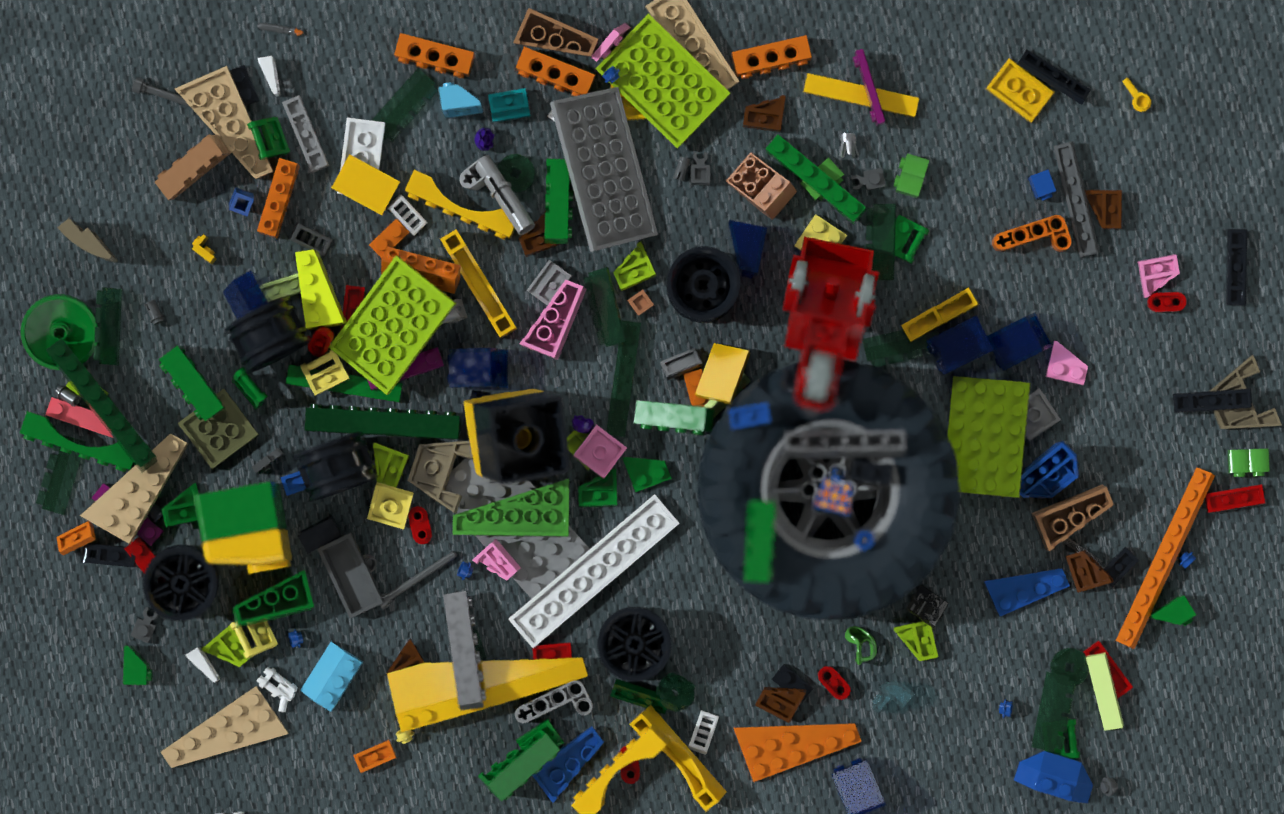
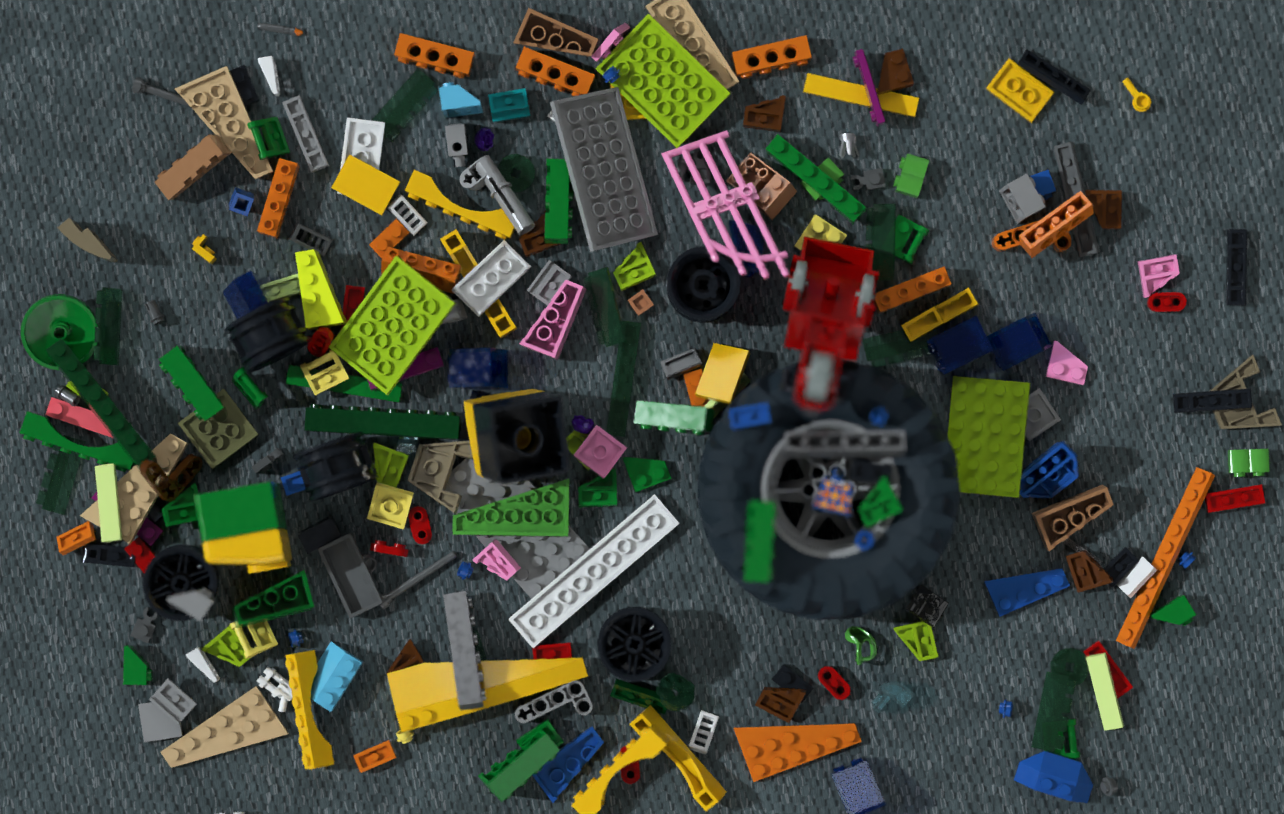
(108, 503): none -> yellowish green tile
(157, 724): none -> light grey tile
(171, 482): none -> reddish brown beam
(173, 701): none -> light grey plate
(193, 601): none -> light grey slope
(315, 749): none -> yellow arch
(398, 549): none -> red plate
(407, 444): none -> clear light blue plate
(454, 134): none -> light grey torso
(491, 278): none -> white tile
(724, 202): none -> bright pink piece
(879, 416): none -> blue plate
(880, 503): none -> green wing
(894, 72): none -> reddish brown wing
(911, 289): none -> orange brick
(1022, 198): none -> light grey slope
(1056, 224): none -> orange brick
(1136, 577): none -> white tile

